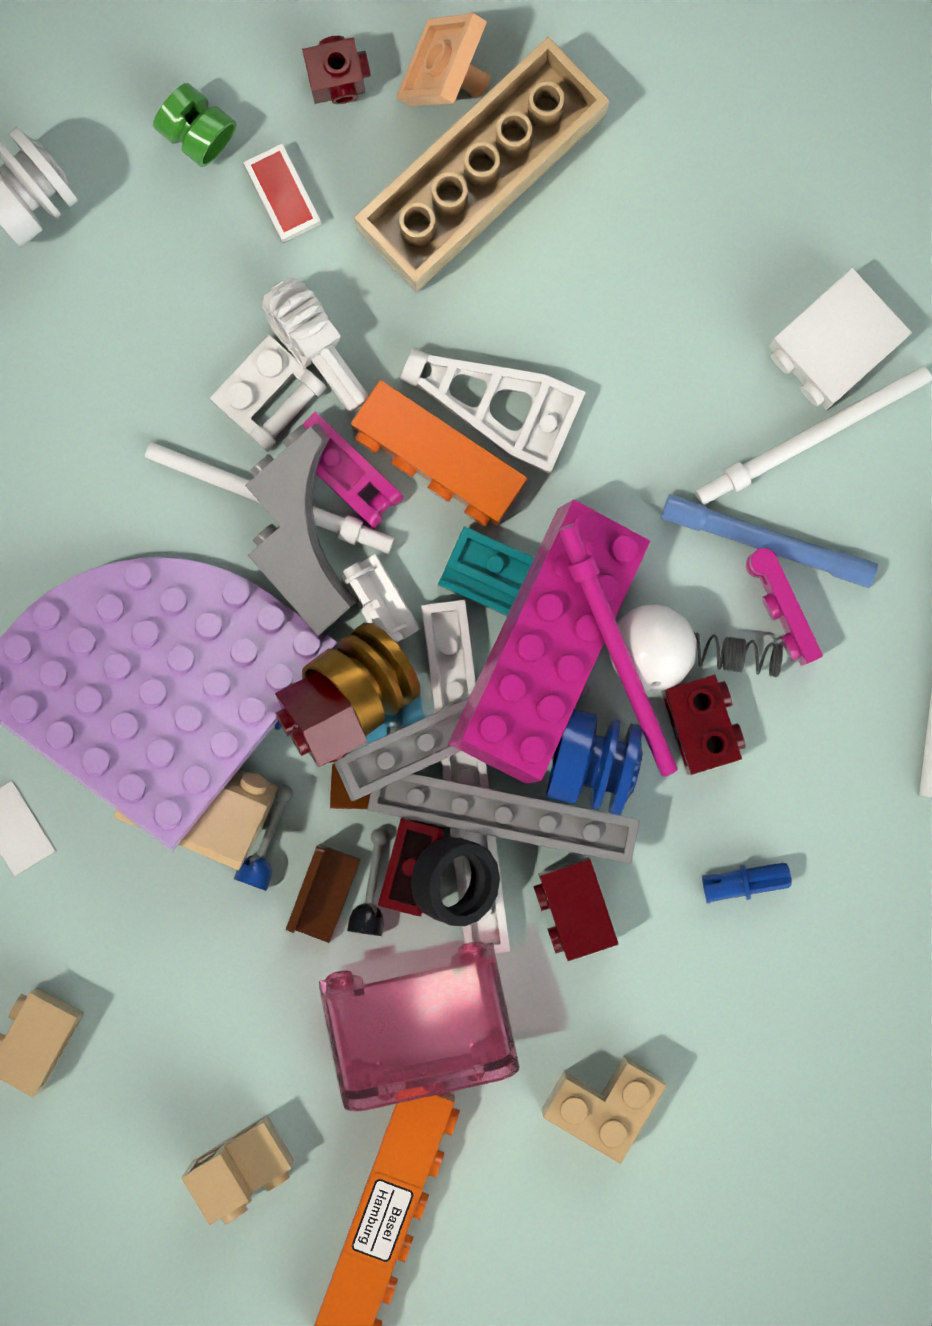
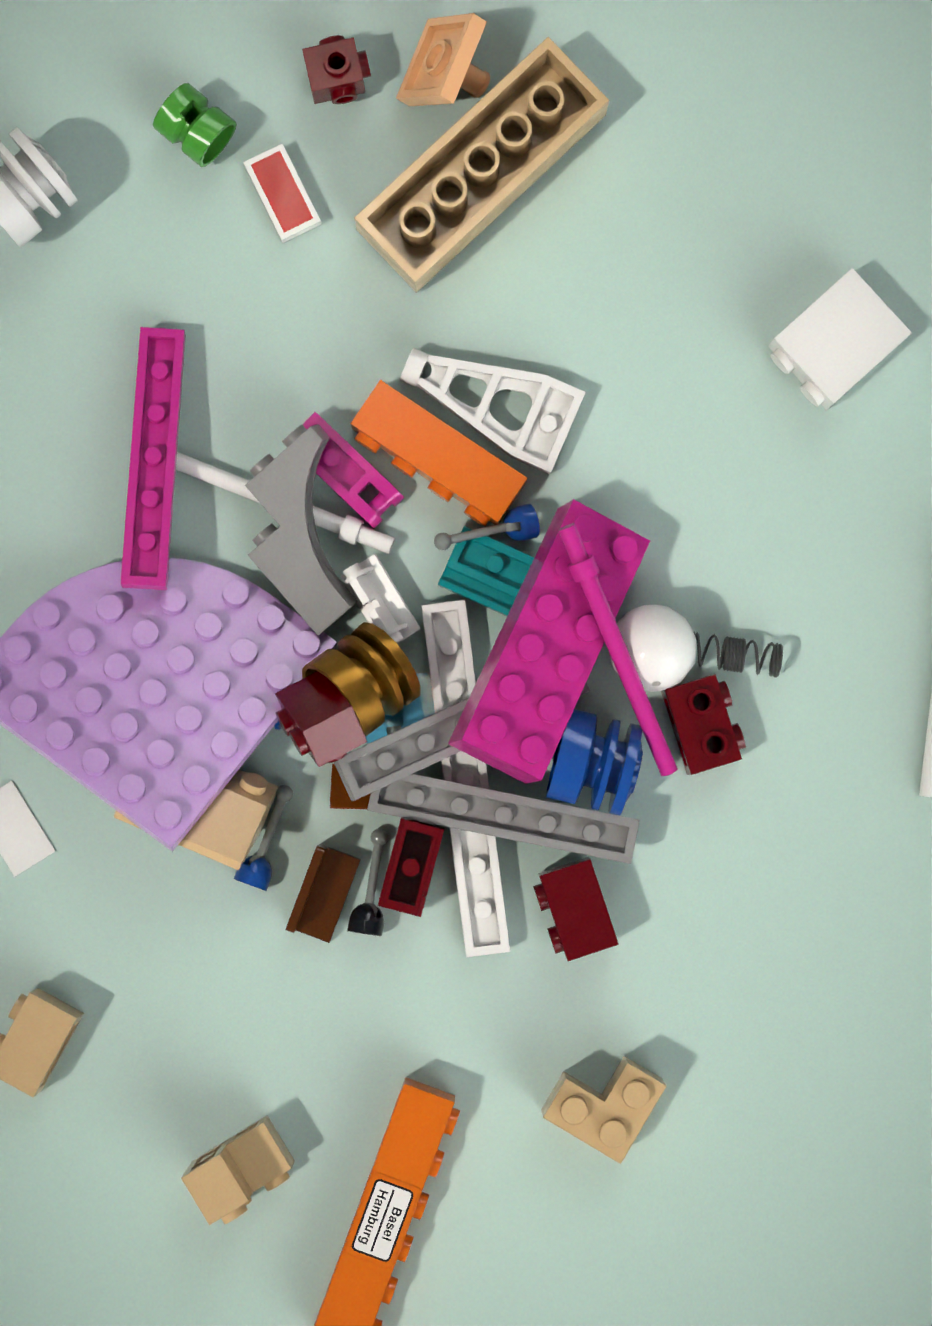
(153, 459): none -> dark pink plate
(258, 383): white plate -> none
(311, 337): white gear -> none
(419, 1031): clear pink windscreen -> none
(482, 887): black tyre -> none
(519, 524): none -> hinge
(740, 476): white bar -> none
(746, 882): blue axle -> none
(782, 604): dark pink plate -> none
(836, 563): medium blue piece -> none

